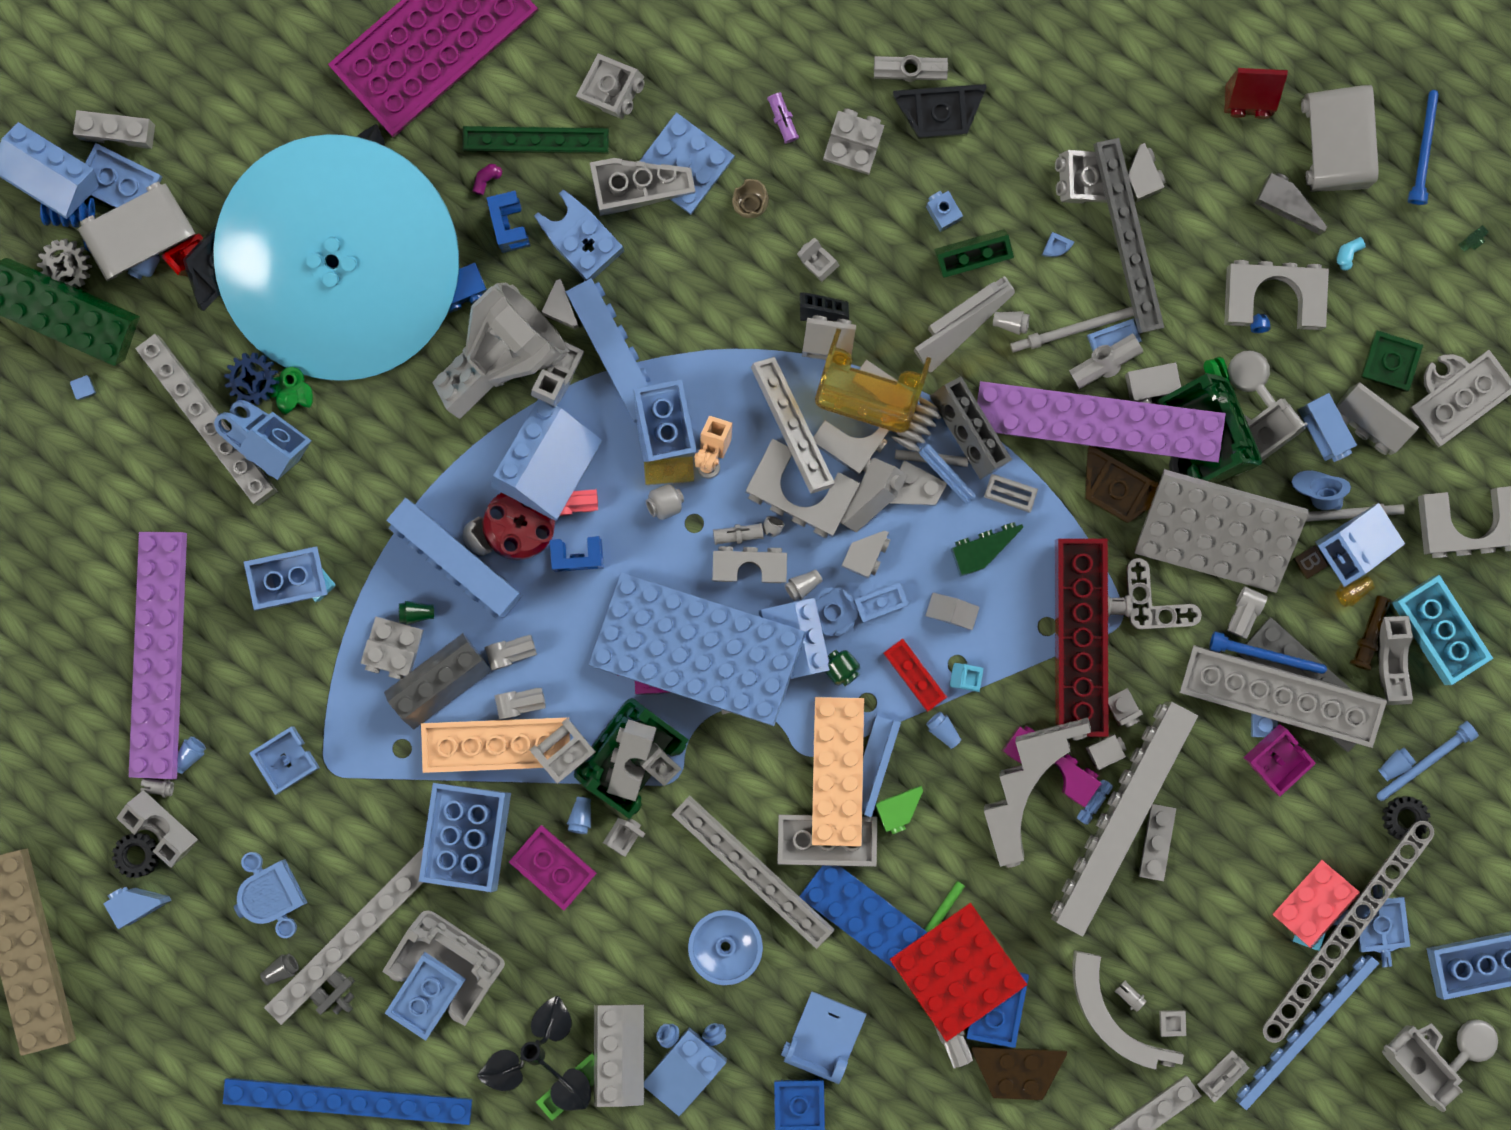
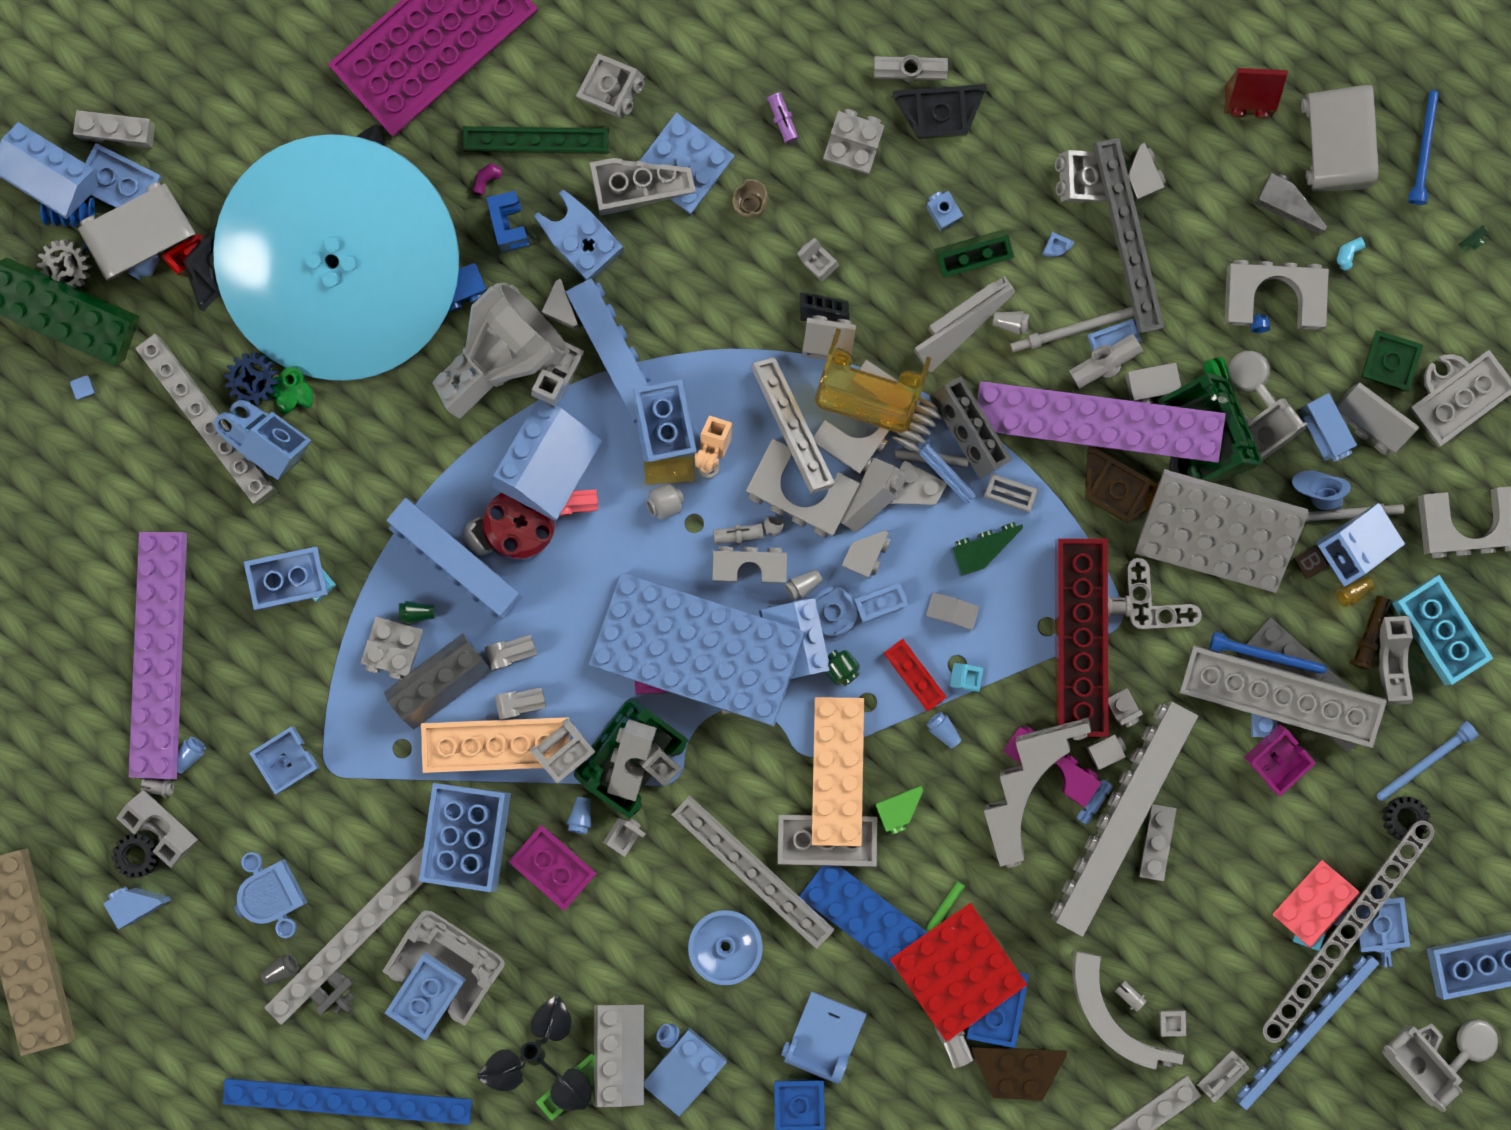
(576, 561): blue panel -> none
(714, 1034): medium blue plate -> none
(876, 760): medium blue fence -> none
(1249, 606): light grey piece -> none
(1397, 764): medium blue cone -> none

